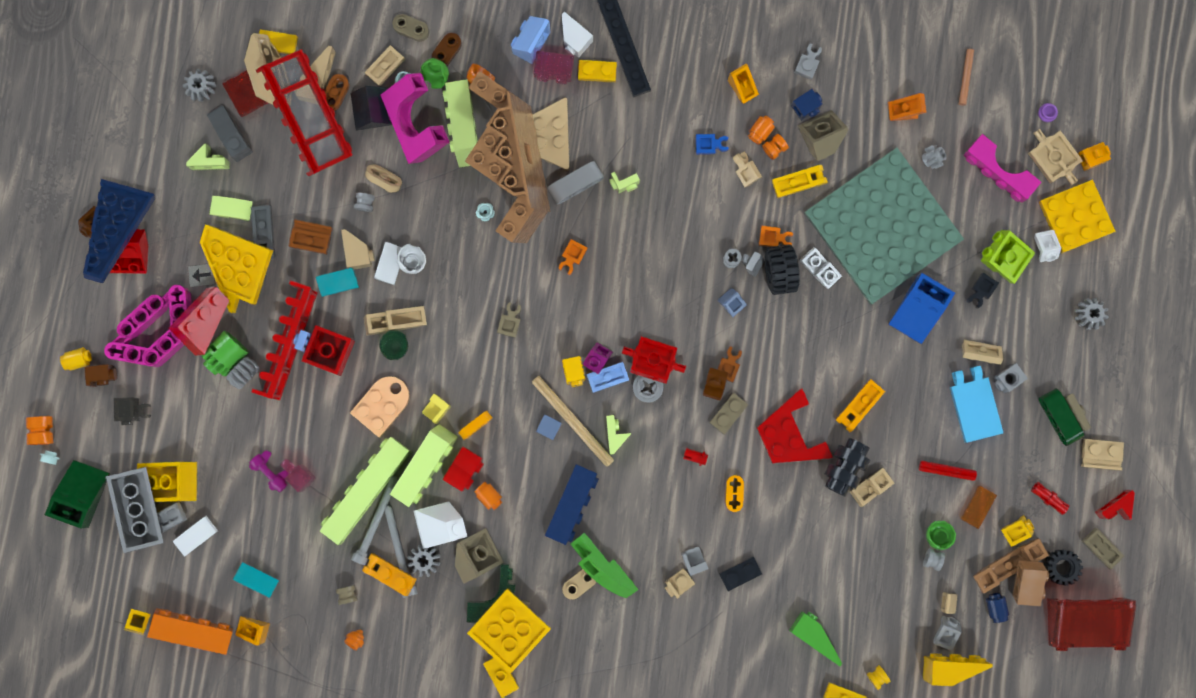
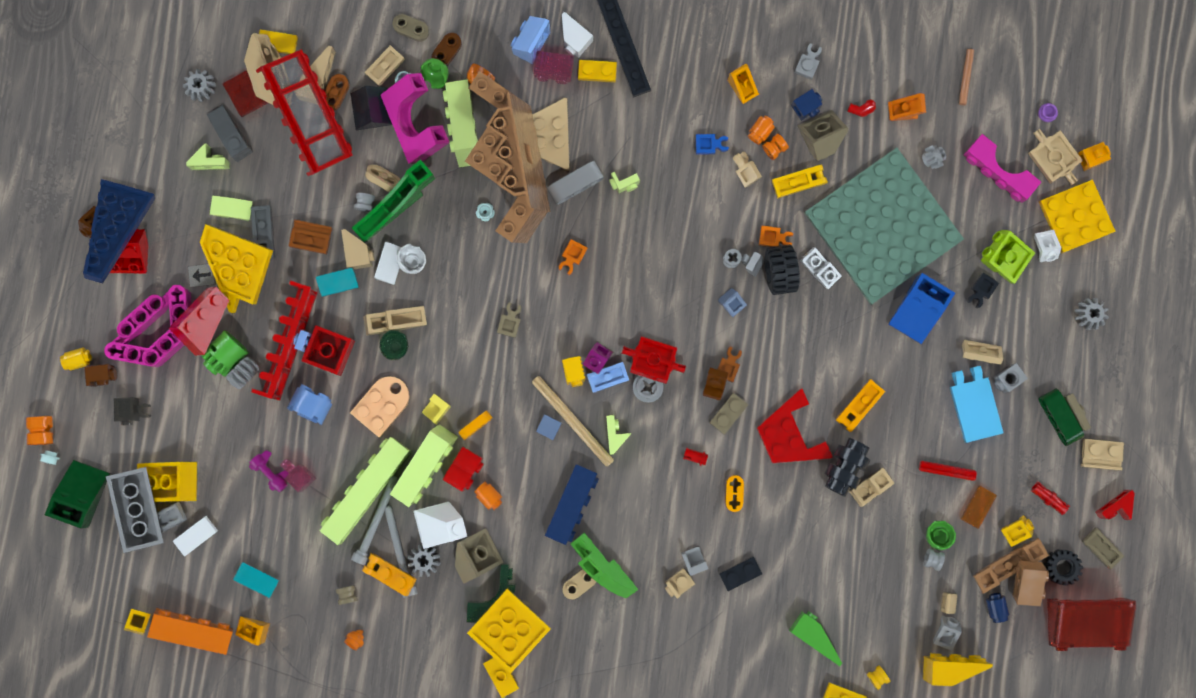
(310, 405): none -> medium blue brick
(396, 202): none -> green arch
(862, 110): none -> red arm

